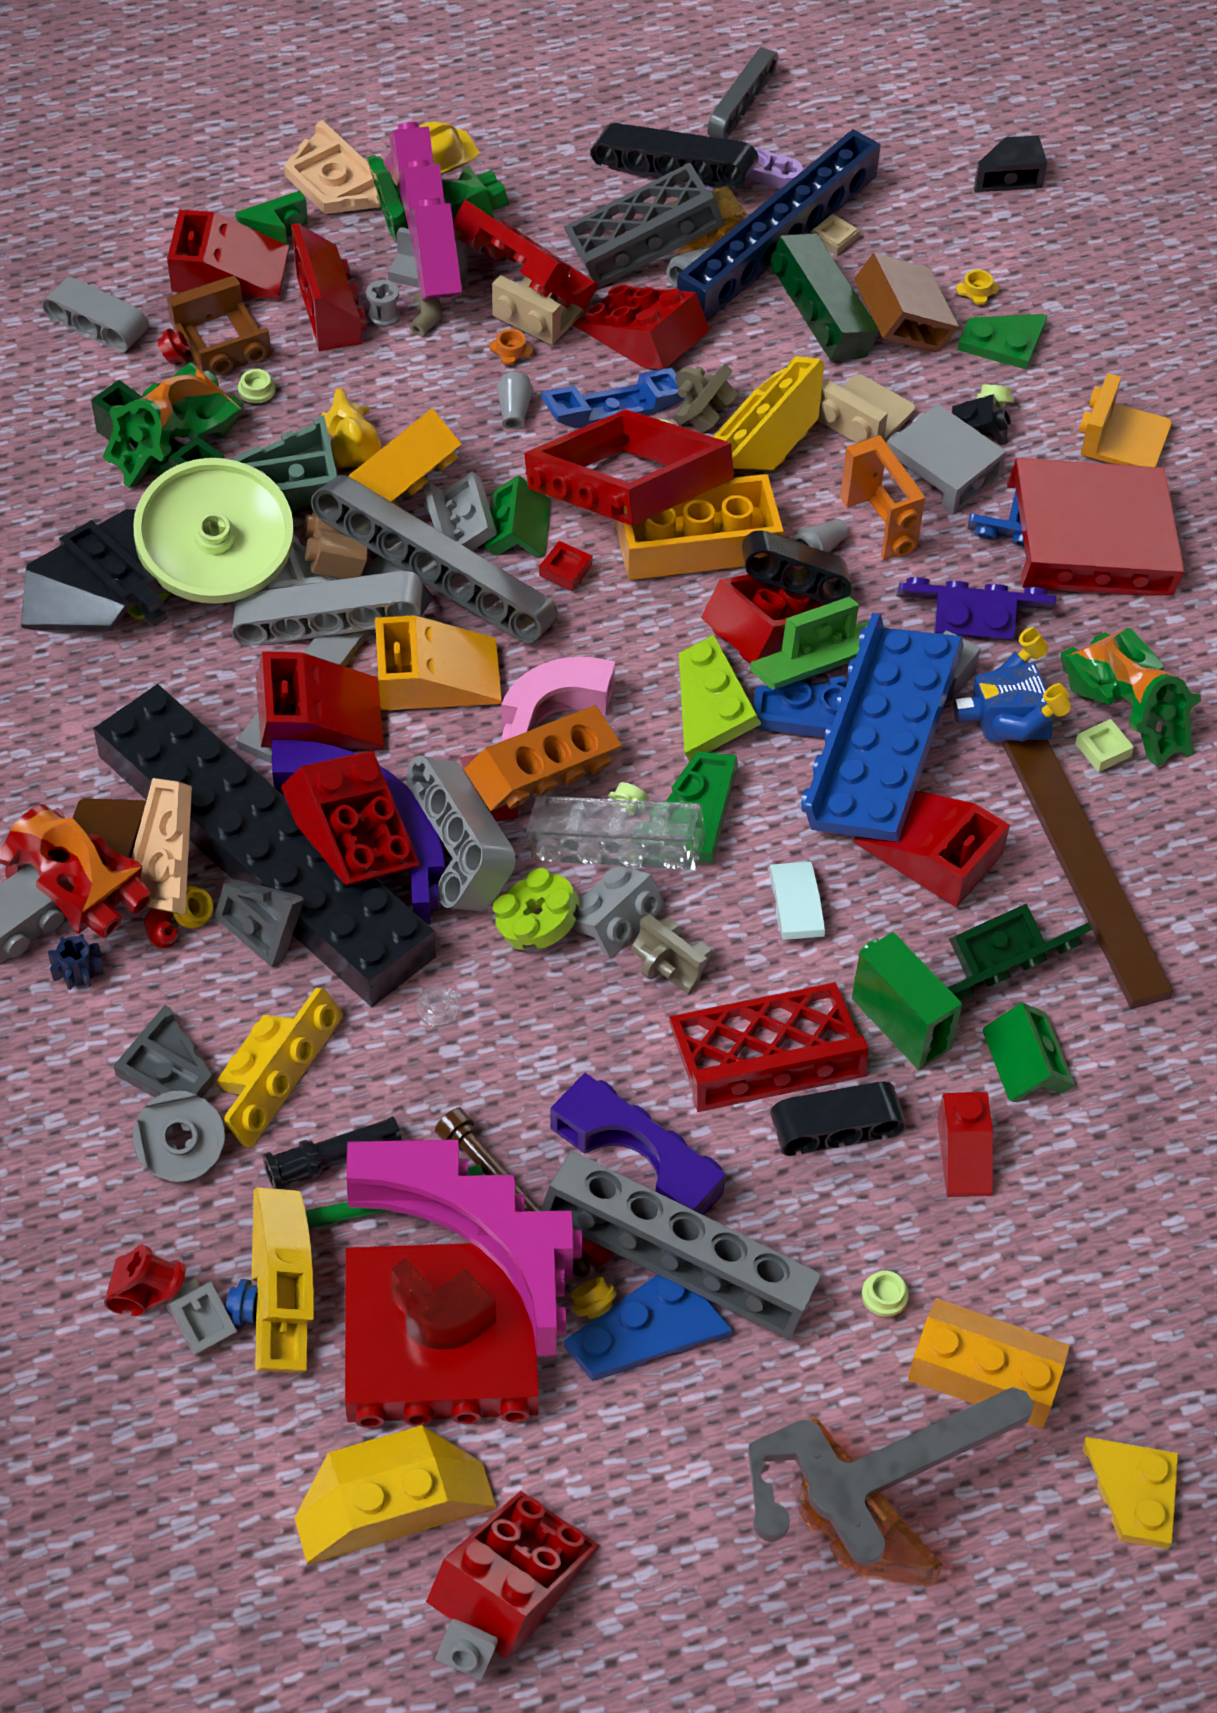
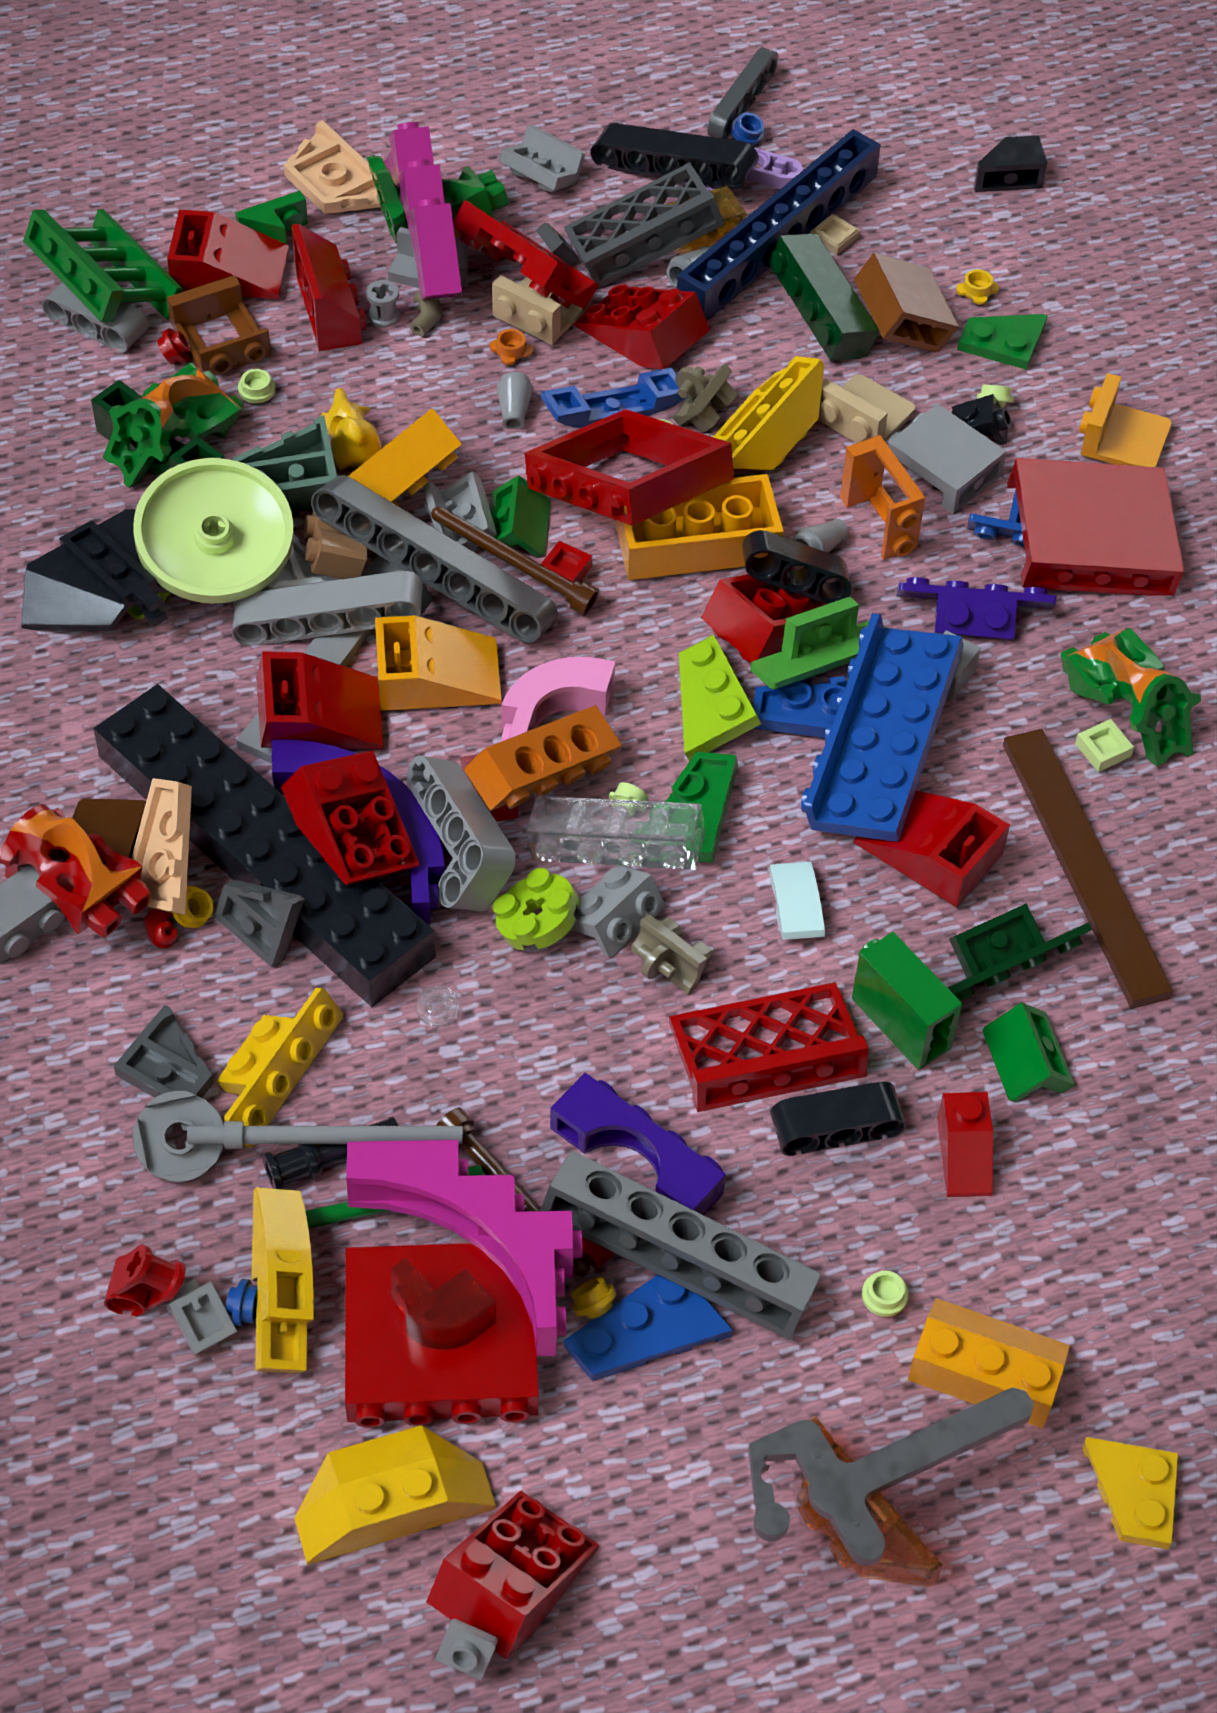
(75, 961): dark blue gear -> none
(85, 278): none -> green fence
(235, 1134): none -> light grey bar
(450, 145): yellow piece -> none
(544, 159): none -> light grey bracket
(557, 243): none -> dark grey tile
(579, 595): none -> reddish brown piece
(748, 128): none -> blue plate
(1013, 698): blue torso -> none

